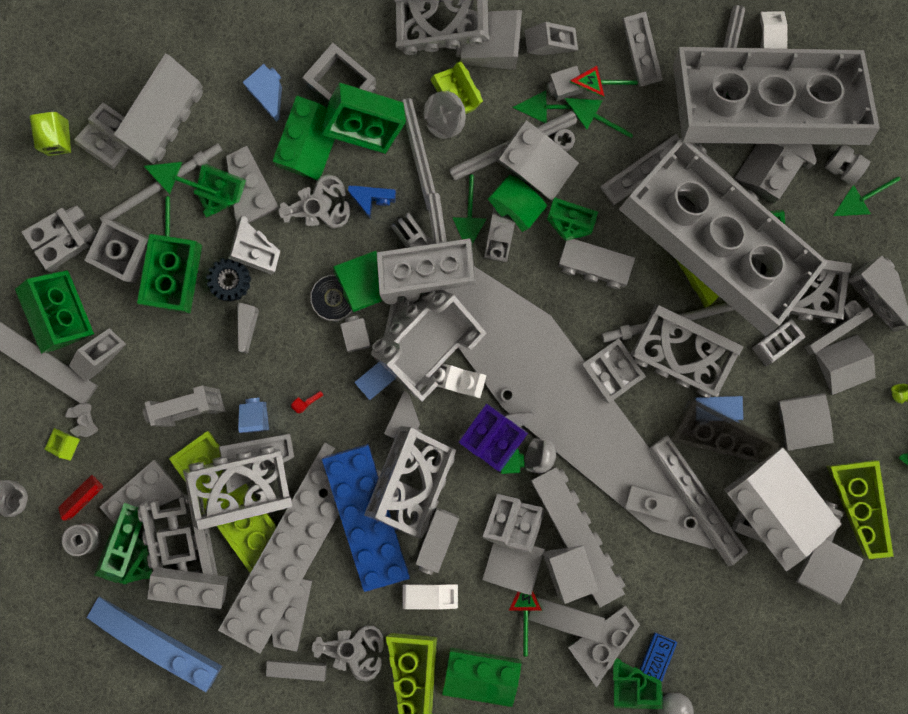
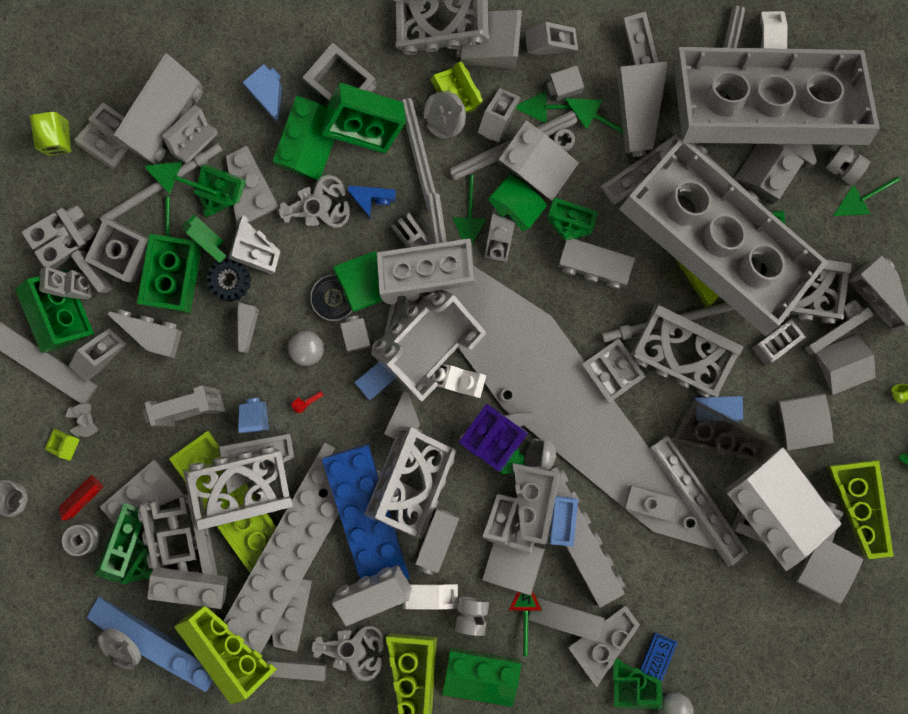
(65, 284): none -> light grey slope
(92, 272): none -> light grey tile
(120, 648): none -> light grey tile
(153, 337): none -> light grey slope
(189, 135): none -> light grey bracket
(204, 237): none -> green slope
(224, 655): none -> lime wedge
(305, 348): none -> light grey hair
(371, 595): none -> light grey brick
(472, 616): none -> light grey wheel
(498, 115): none -> light grey slope
(536, 500): none -> light grey wing
(563, 521): none -> medium blue tile
(570, 573): light grey slope -> none
(591, 81): piece -> none
(640, 104): none -> light grey slope

